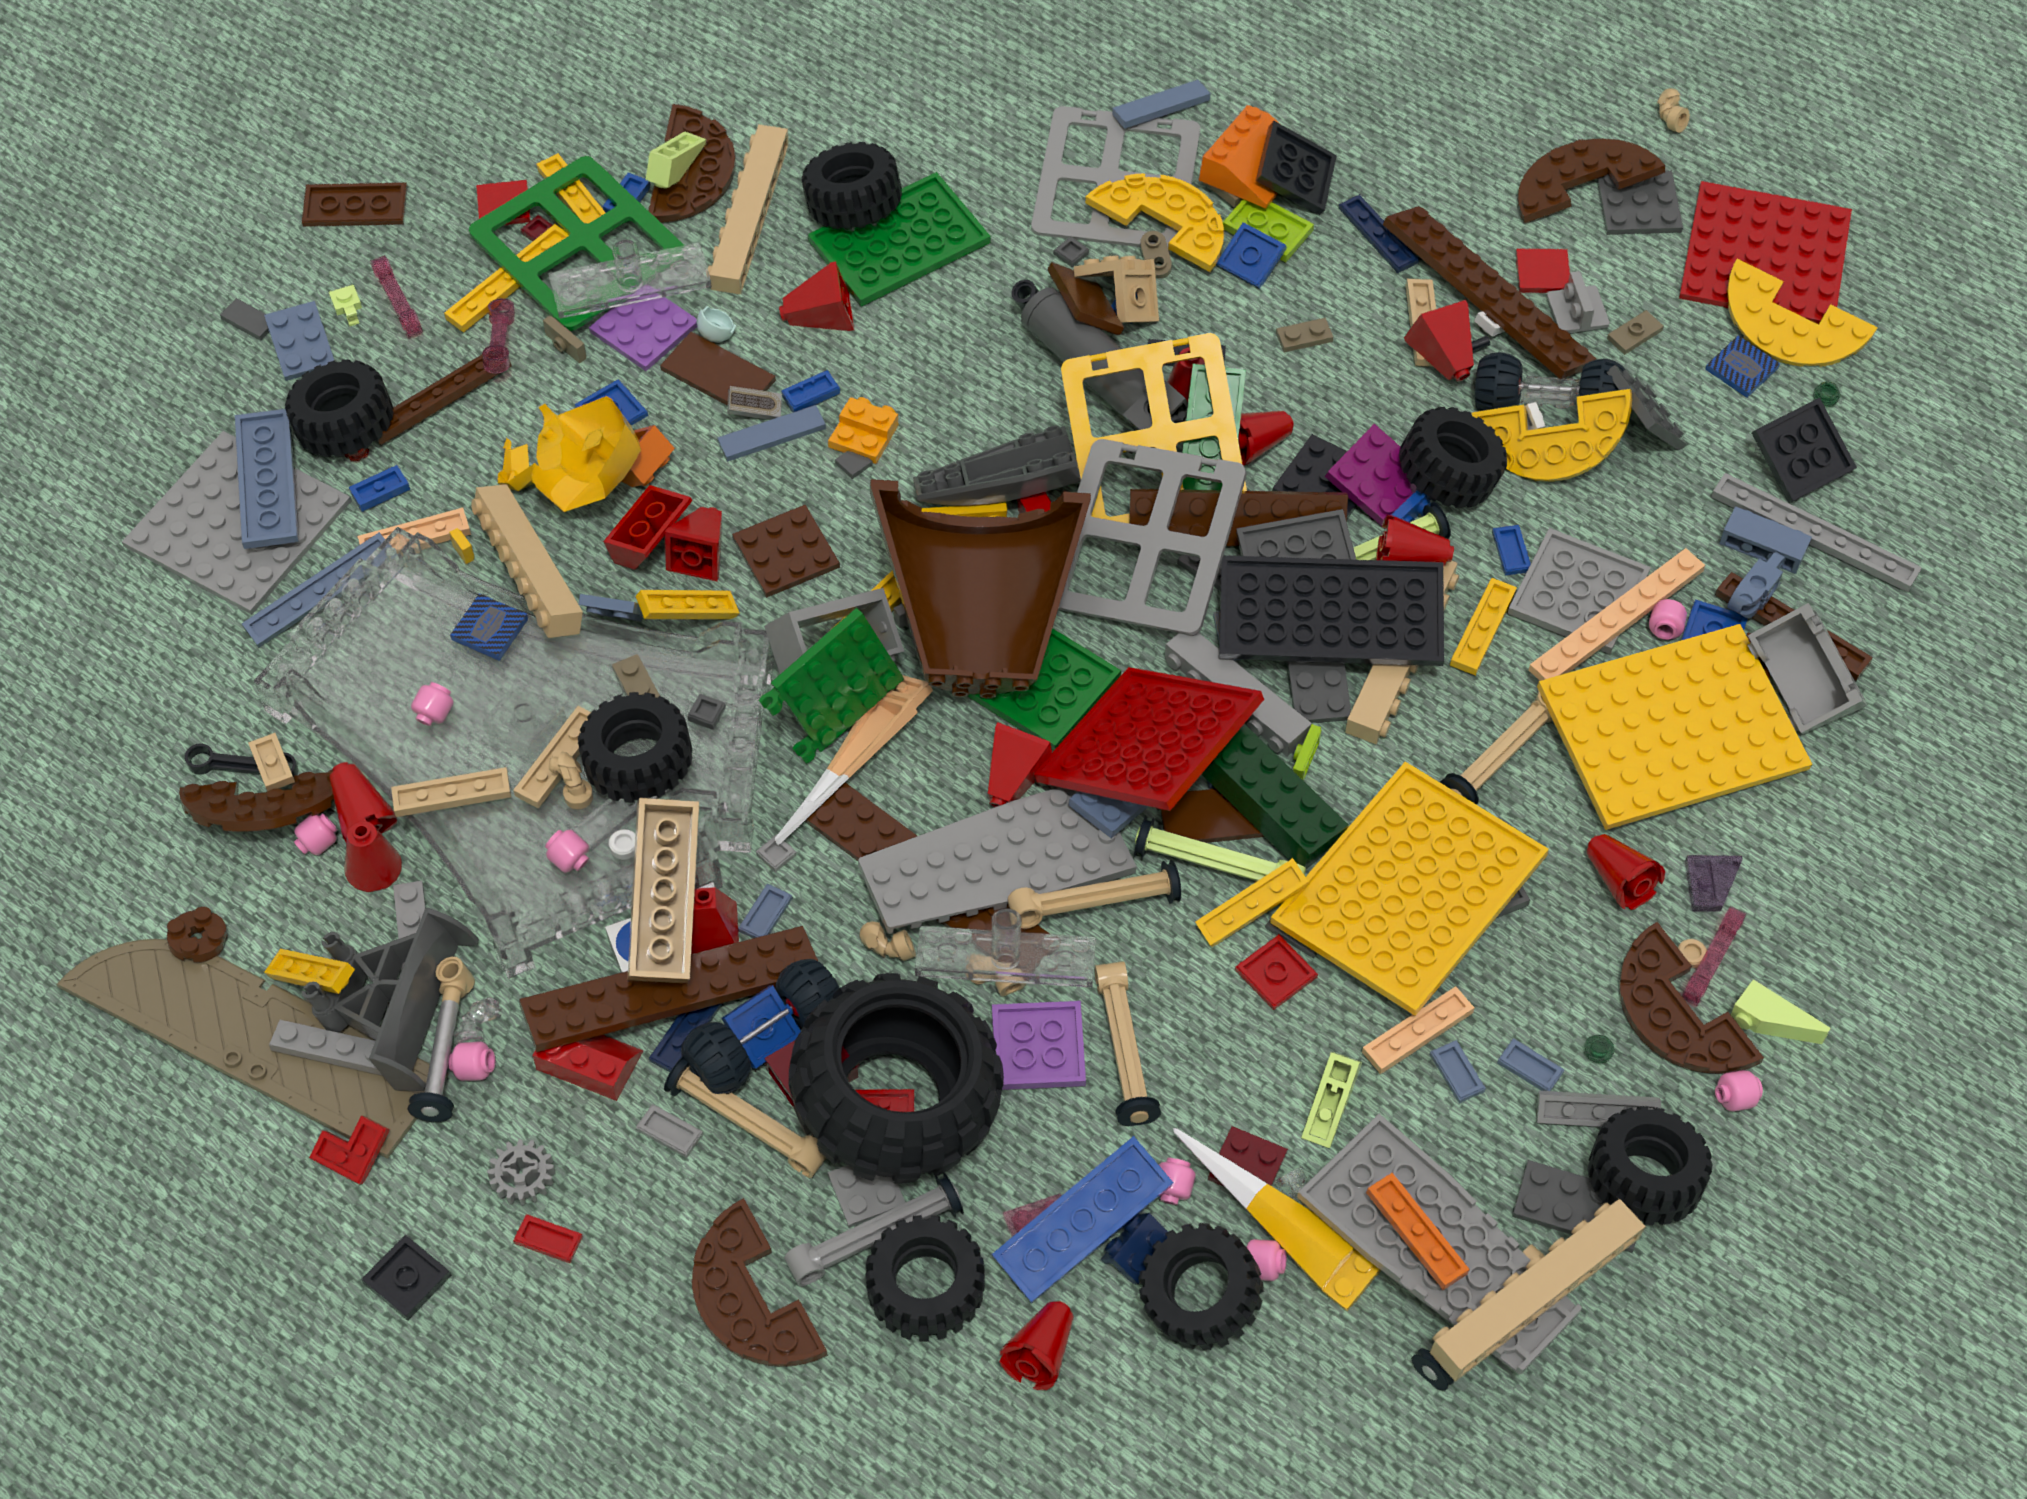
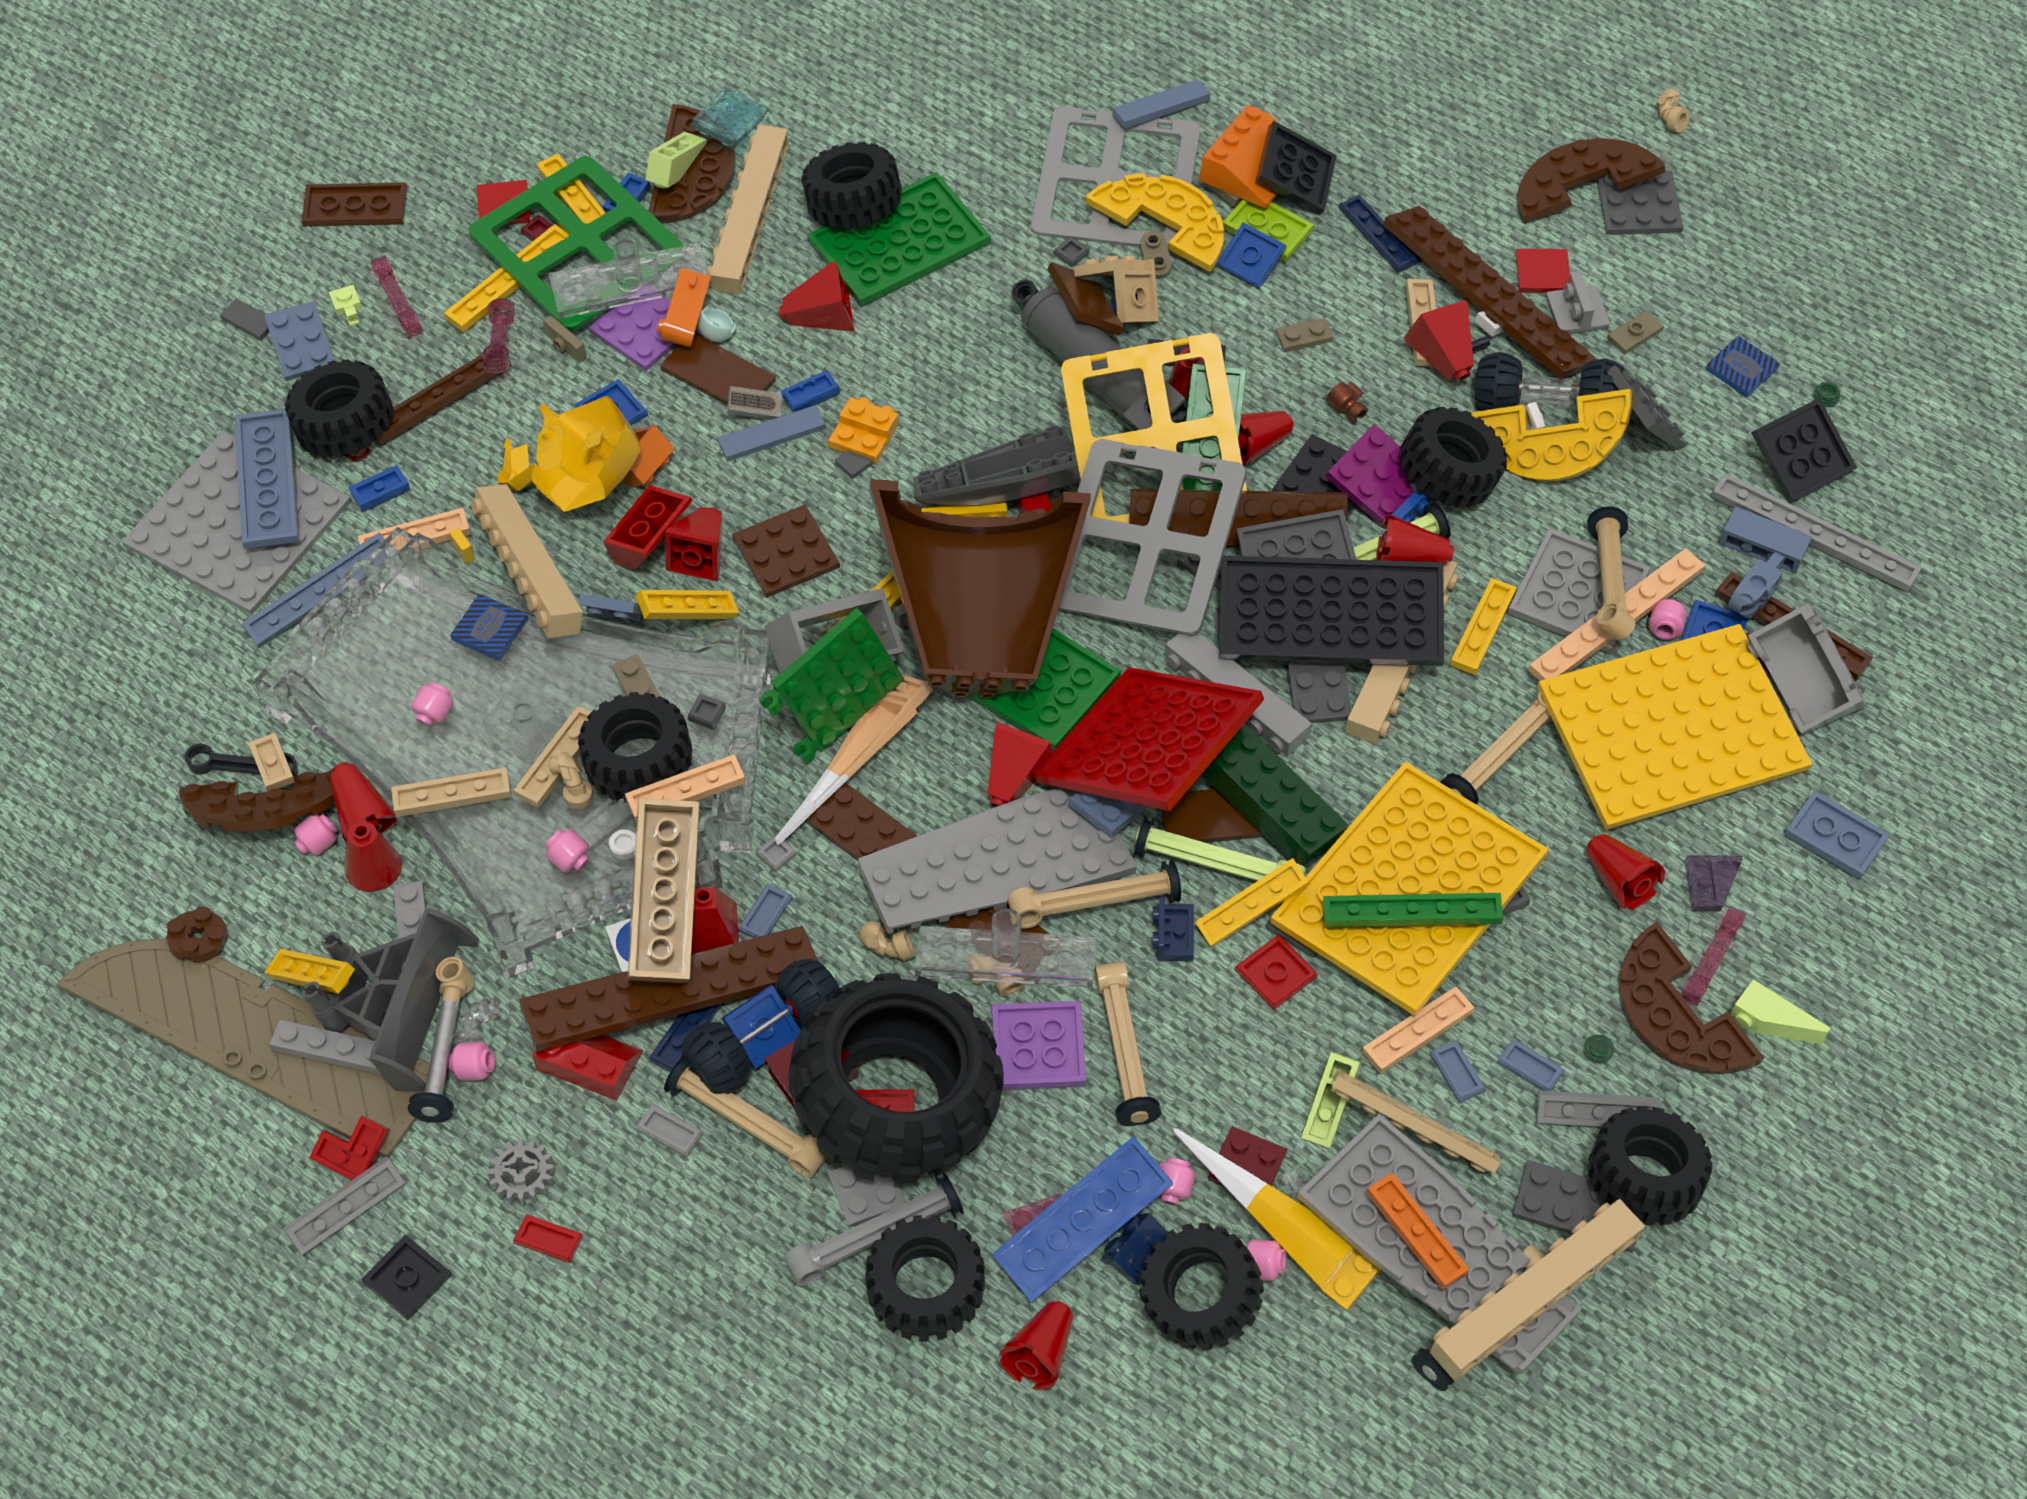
(343, 1205): none -> light grey plate
(684, 308): none -> orange door
(692, 784): none -> light nougat plate
(729, 117): none -> clear light blue plate
(732, 1303): reddish brown plate -> none
(1175, 932): none -> dark blue bracket
(1305, 753): lime plate -> none
(1344, 399): none -> copper piece
(1412, 909): none -> green plate
(1426, 1128): none -> tan plate
(1511, 549): blue tile -> none
(1608, 526): none -> tan piece
(1693, 951): tan tile -> none
(1738, 1090): bright pink head -> none
(1774, 233): red plate -> none
(1784, 333): yellow plate -> none
(1837, 834): none -> sand blue plate

